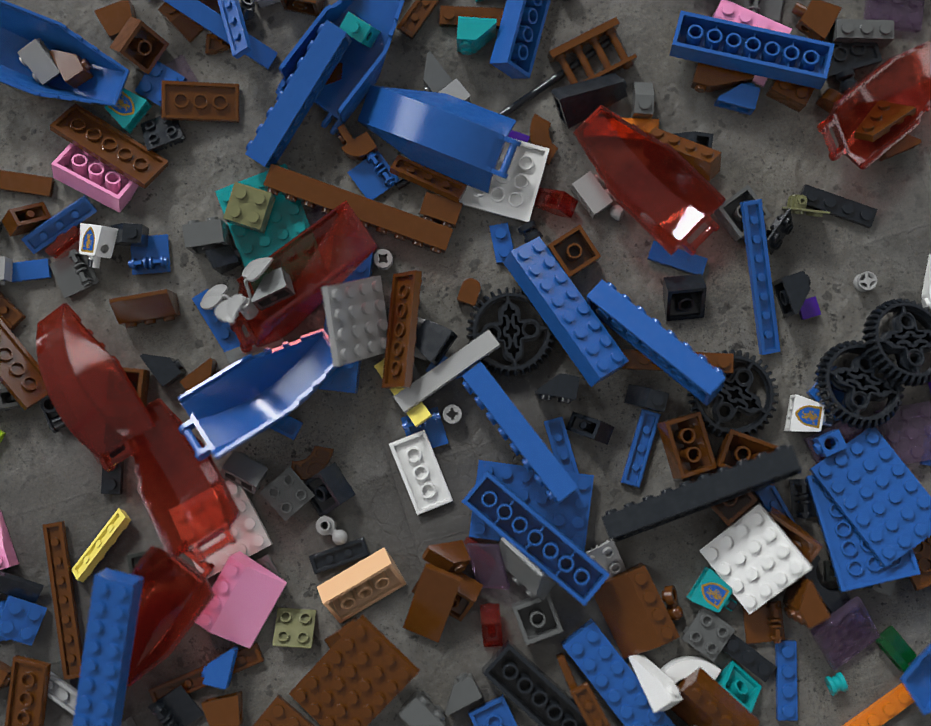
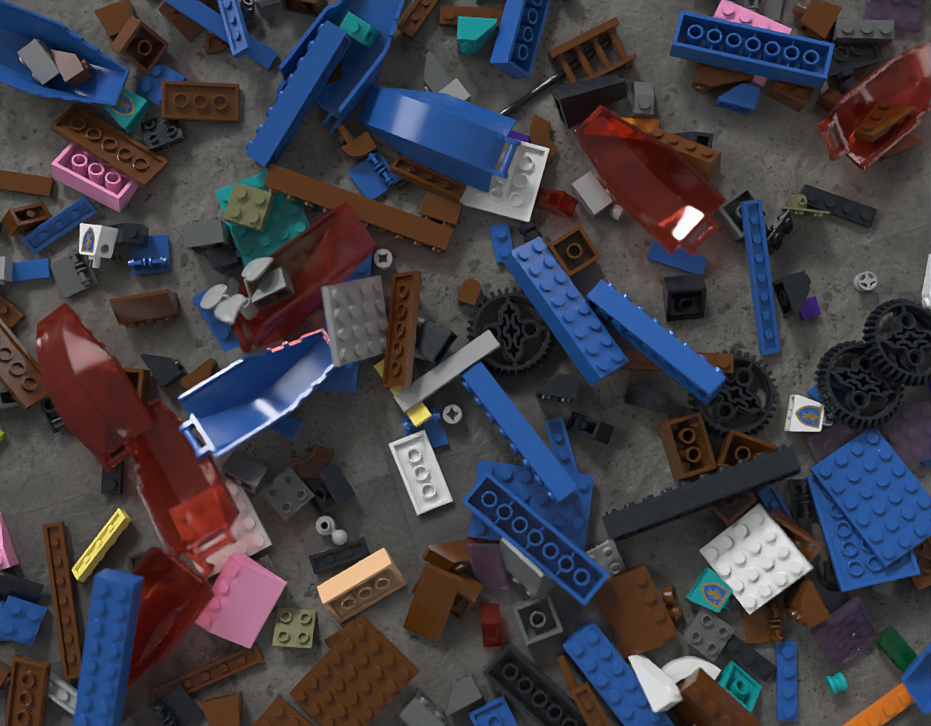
(63, 242): clear red plate -> none
(220, 670): blue slope -> none
(640, 448): blue tile -> none
(837, 443): blue brick -> none

